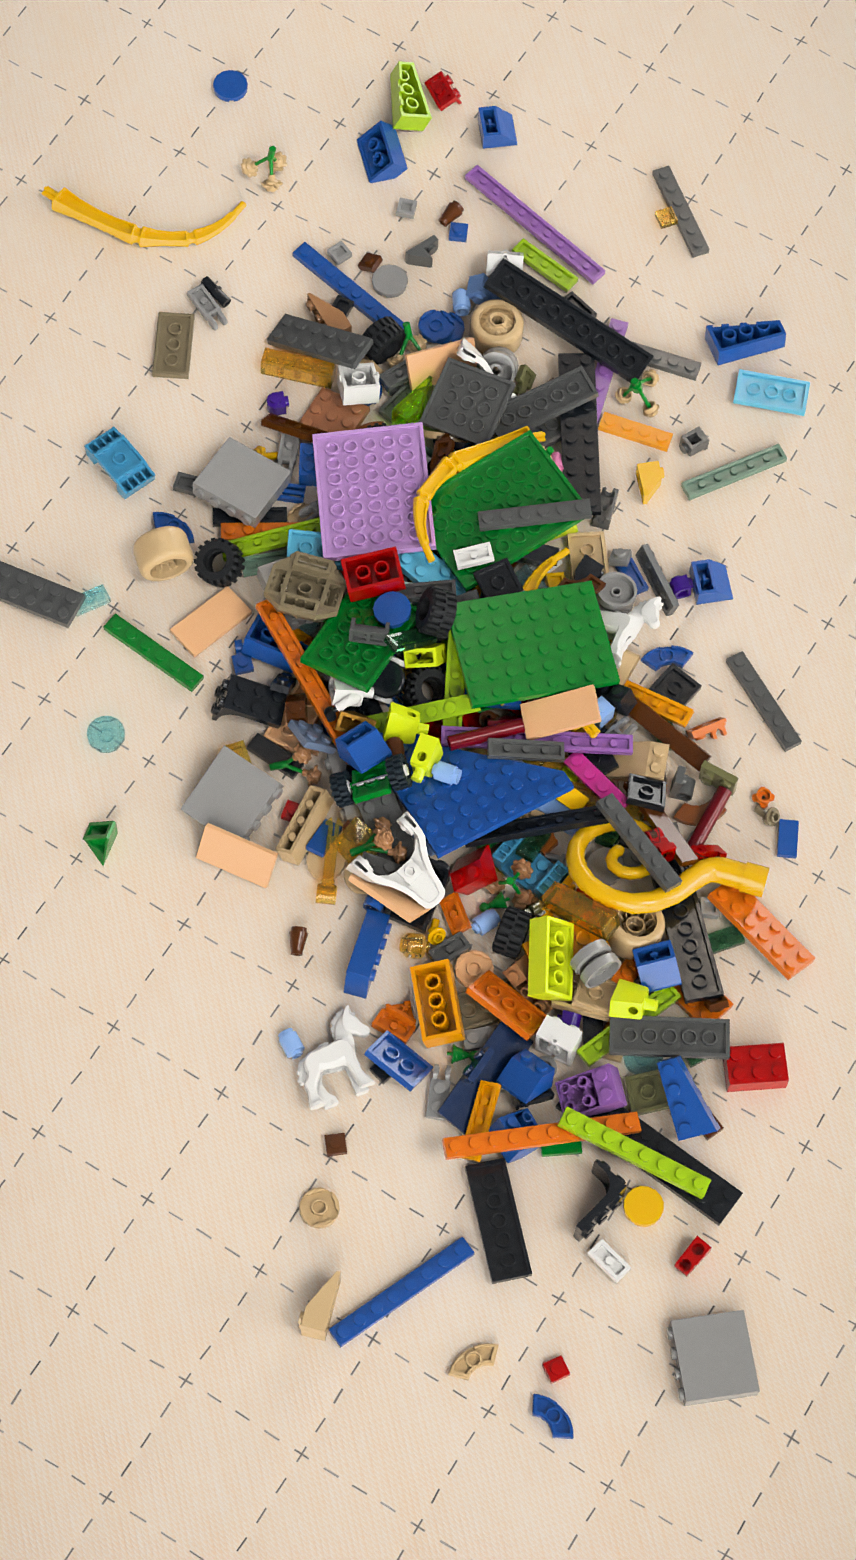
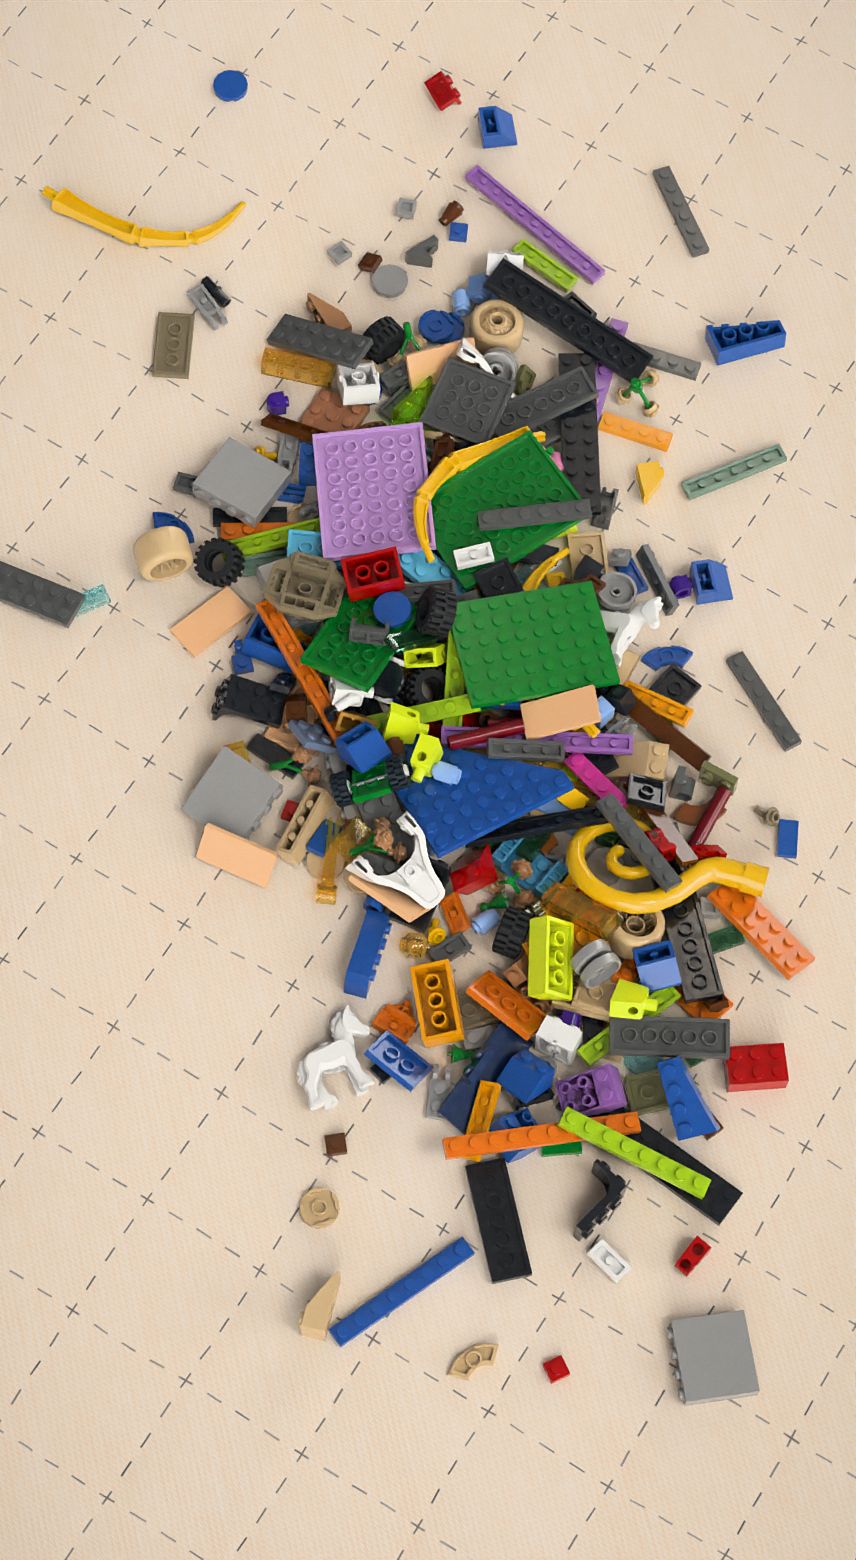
(100, 838): green slope -> none
(106, 734): clear light blue tile -> none
(120, 462): dark azure plate -> none
(153, 652): green plate -> none
(276, 162): tan plant -> none
(291, 1043): light blue brick -> none
(298, 937): reddish brown cone -> none
(342, 284): blue plate -> none
(343, 304): black plate -> none
(382, 153): blue slope -> none
(408, 99): lime wedge -> none
(472, 966): light nougat tile -> none
(553, 1415): blue tile -> none
(643, 1206): yellow tile -> none
(666, 217): clear yellow plate -> none
(694, 442): dark grey brick -> none
(709, 727): orange plate -> none
(763, 792): orange plate -> none
(771, 392): medium azure plate -> none

